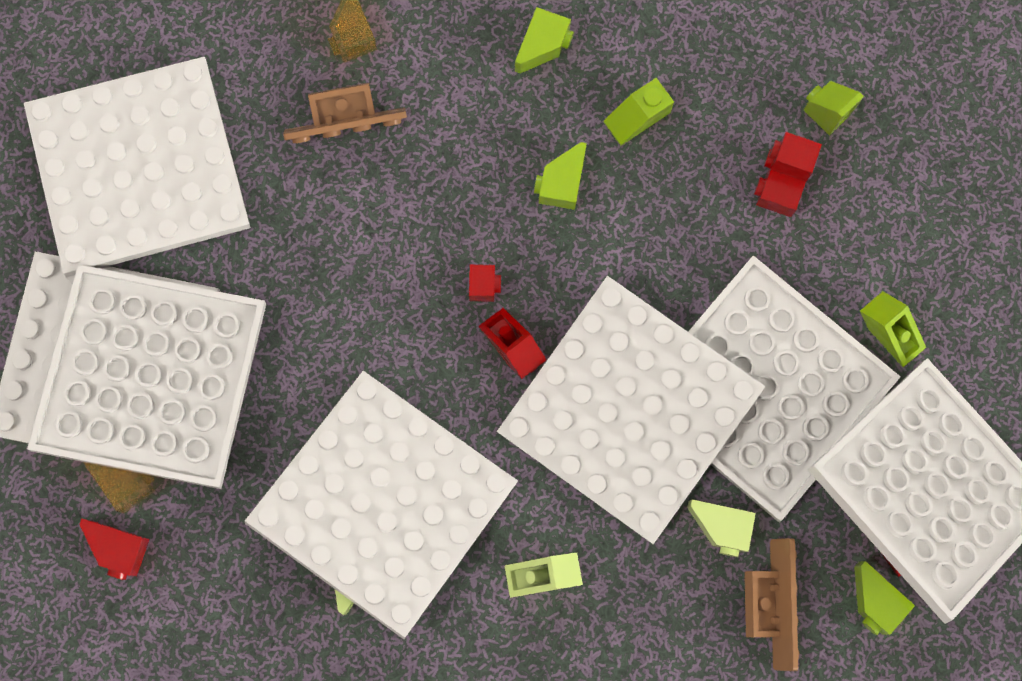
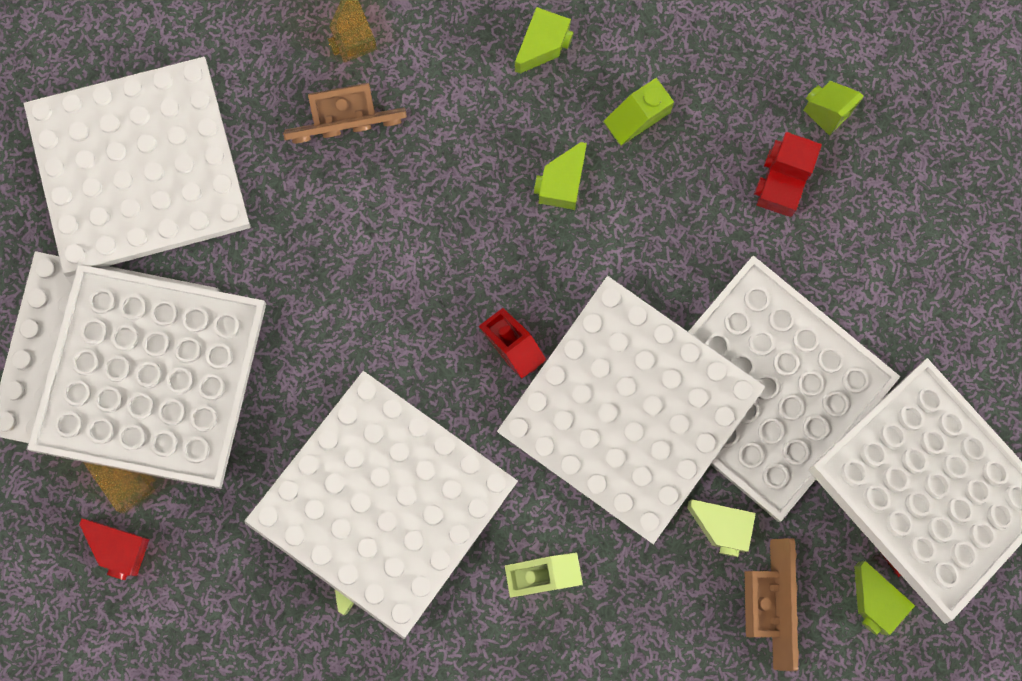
(483, 283): red plate -> none
(893, 327): lime slope -> none

